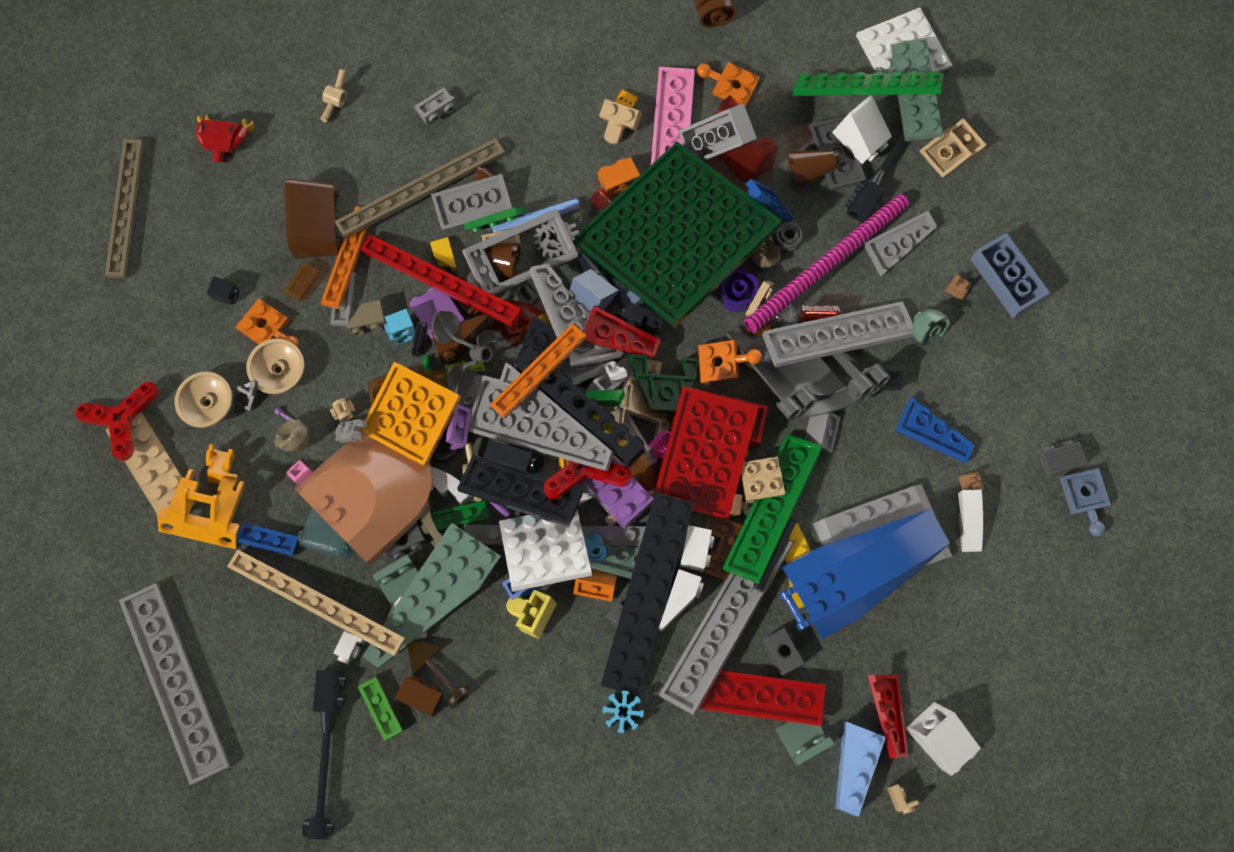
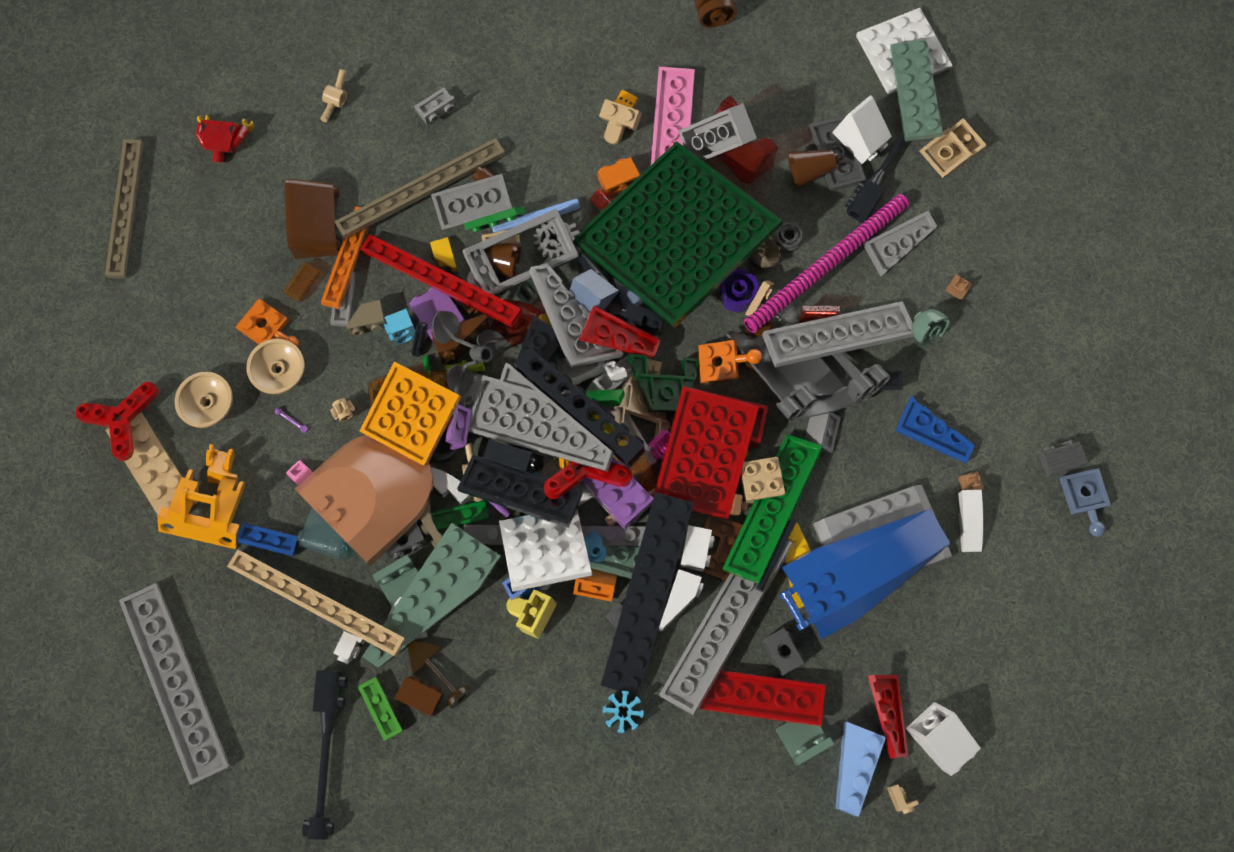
(223, 290): black brick -> none
(246, 395): dark grey slope -> none
(292, 436): dark tan hair -> none
(350, 431): light grey hinge -> none
(538, 371): orange tile -> none
(730, 75): orange plate -> none
(769, 199): blue wing -> none
(868, 84): green plate -> none
(1009, 275): sand blue brick -> none

